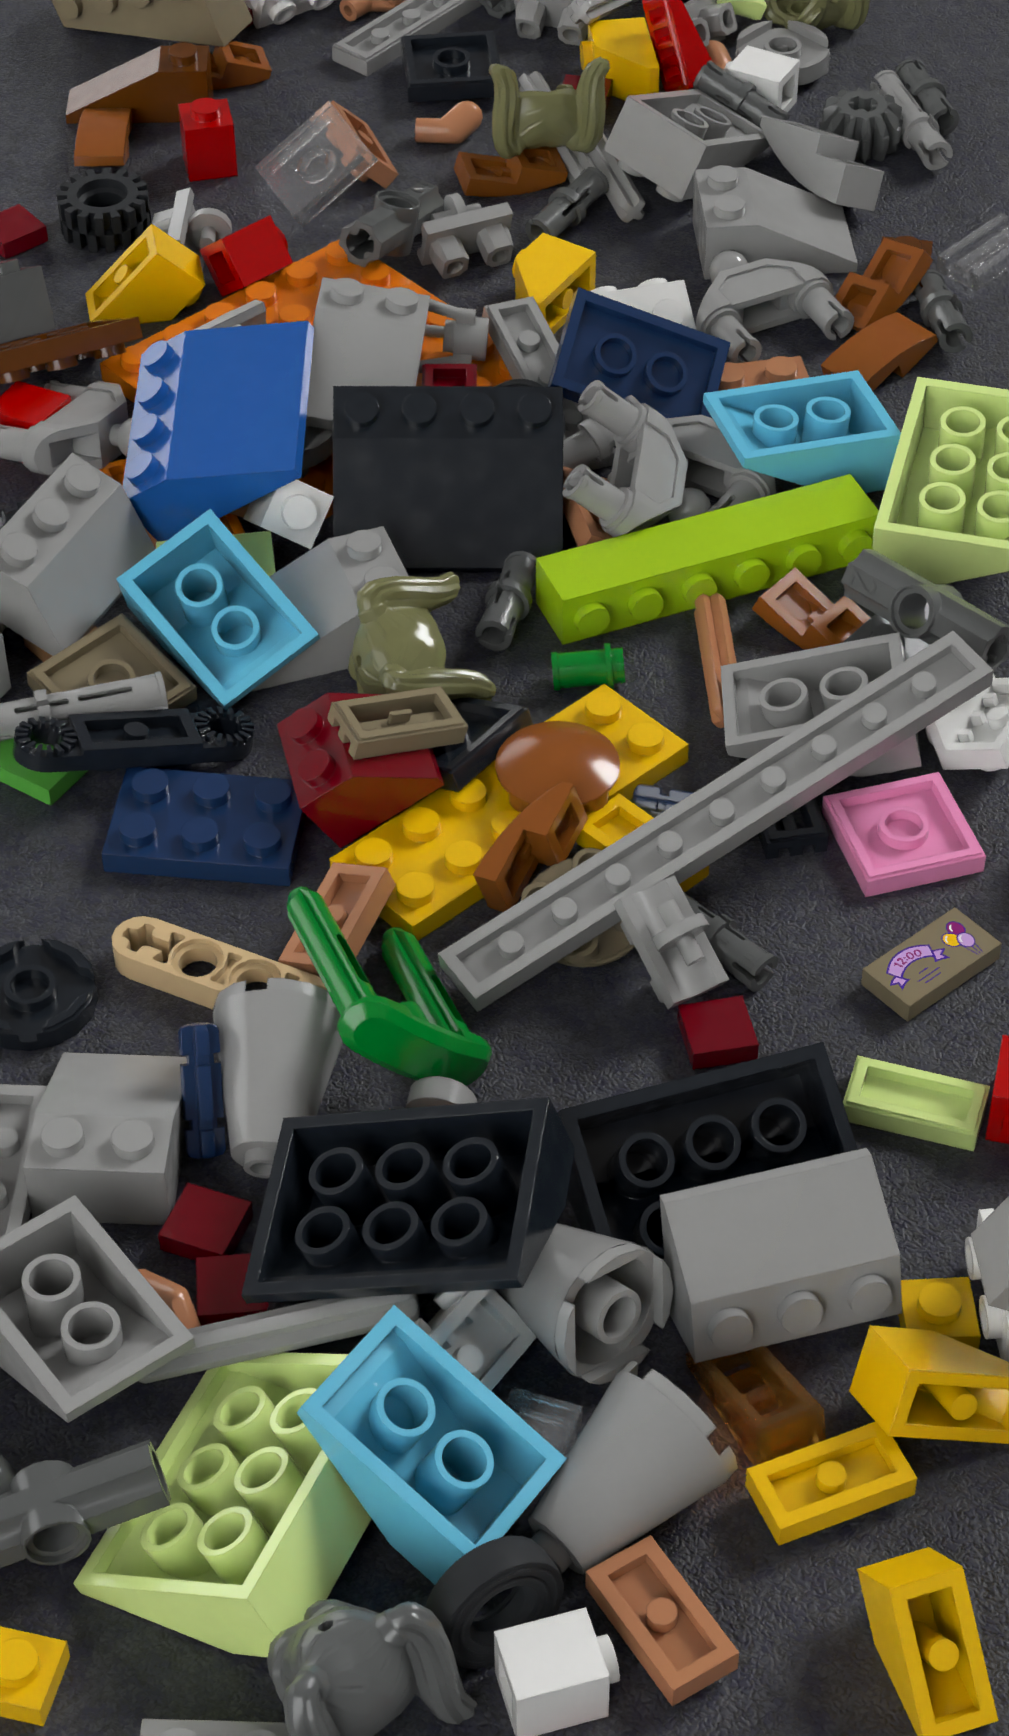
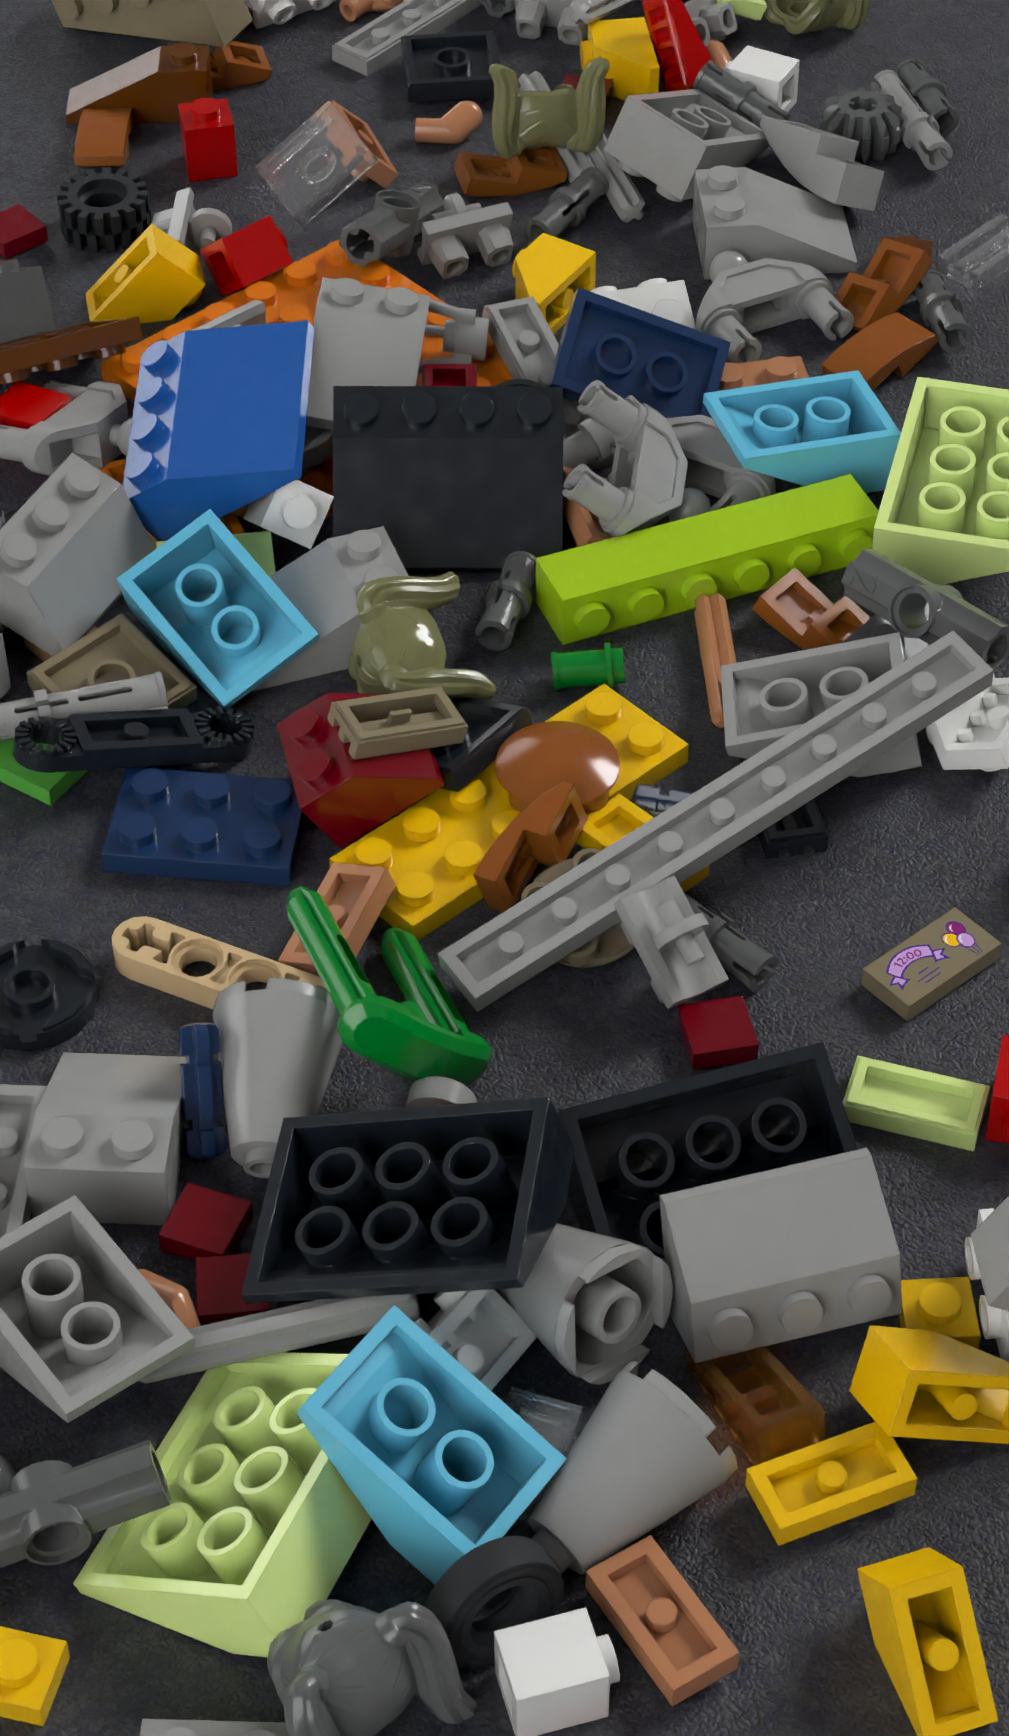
(797, 41): light grey plate -> none
(903, 834): bright pink tile -> none

